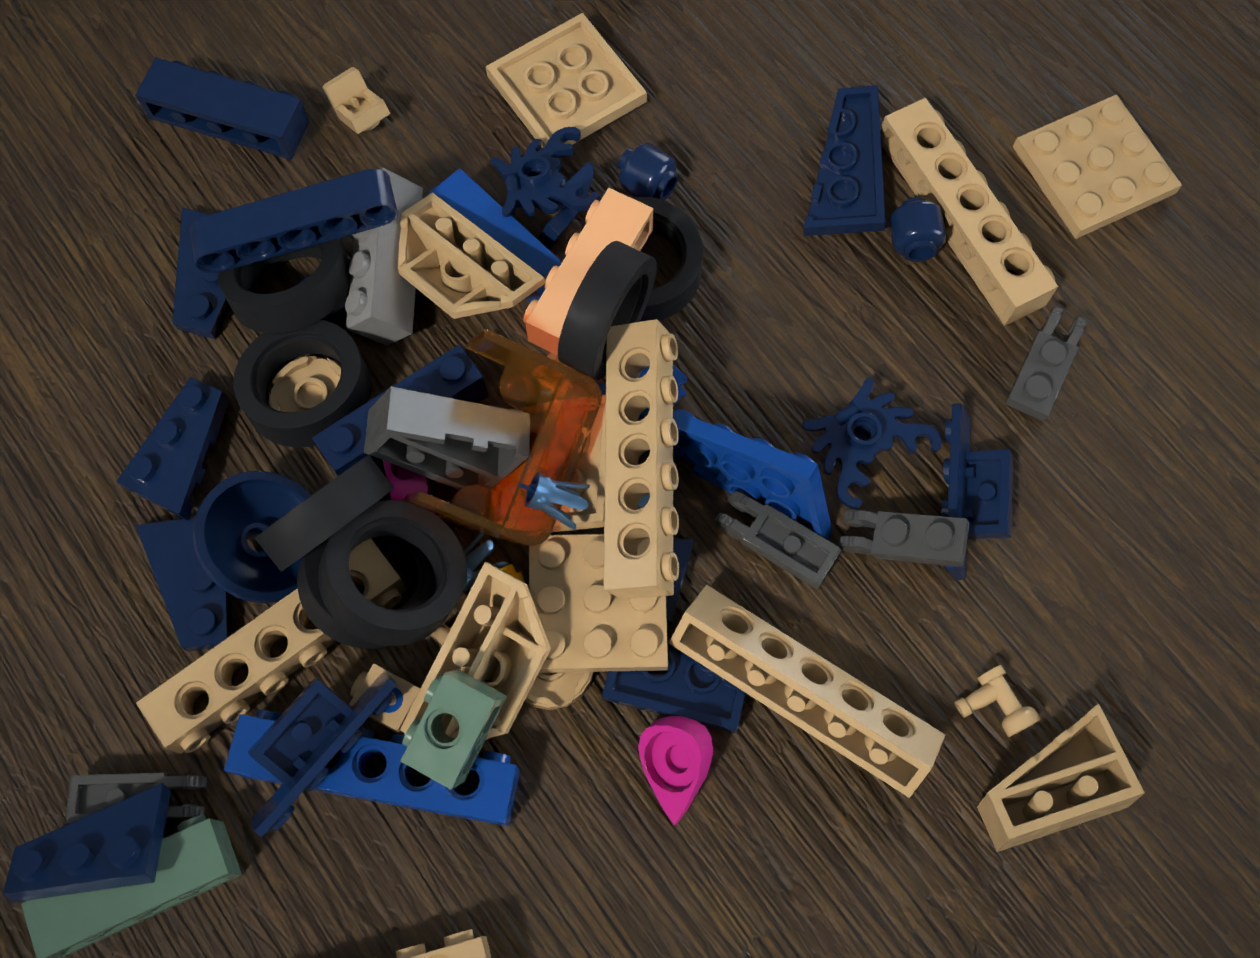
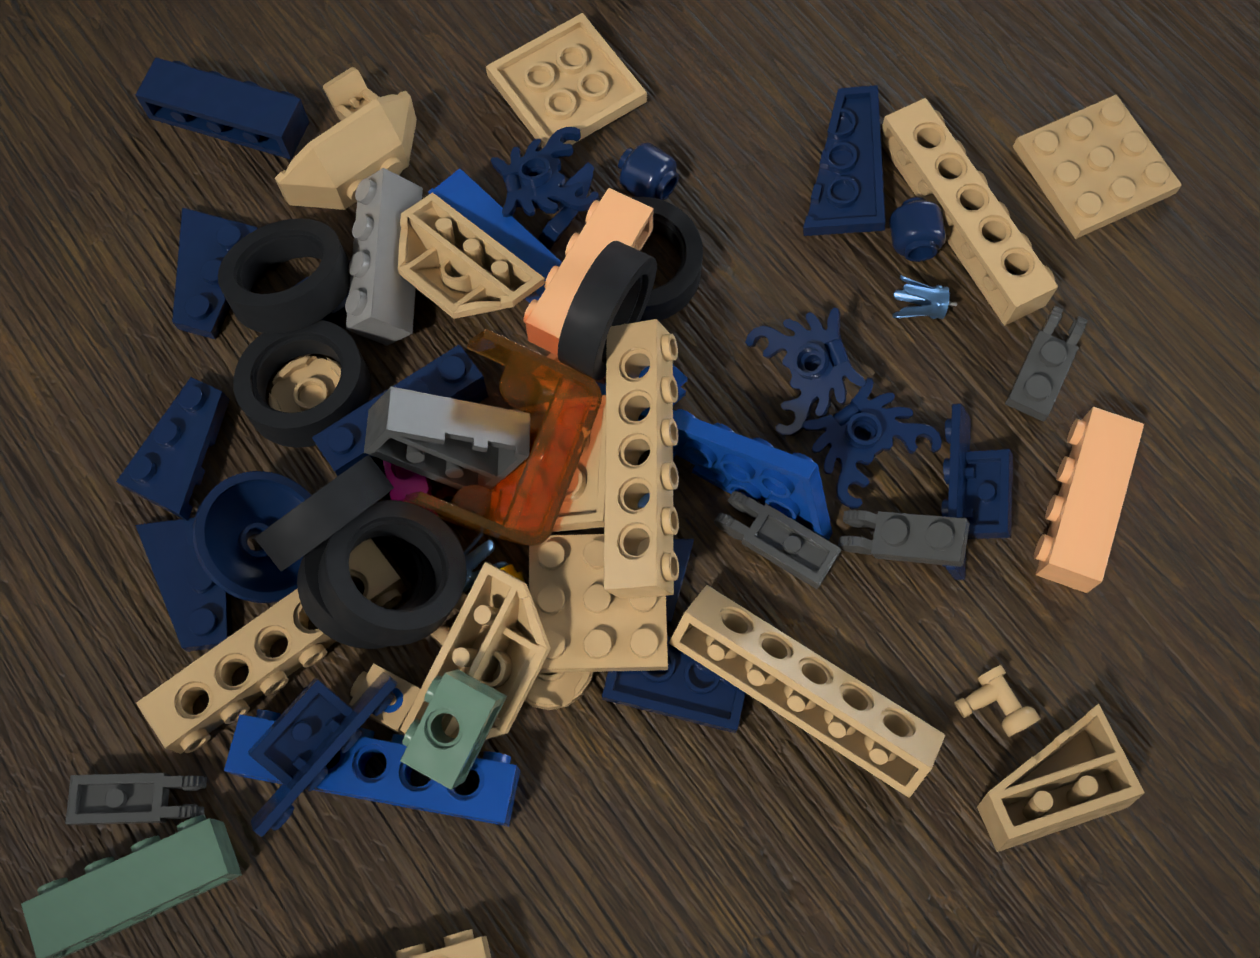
(95, 852): dark blue wing -> none
(293, 221): dark blue beam -> none
(350, 151): none -> tan wedge
(545, 490): flat silver piece -> none
(675, 761): dark pink piece -> none
(816, 365): none -> dark blue animal
(933, 300): none -> flat silver piece
(1089, 500): none -> light nougat brick

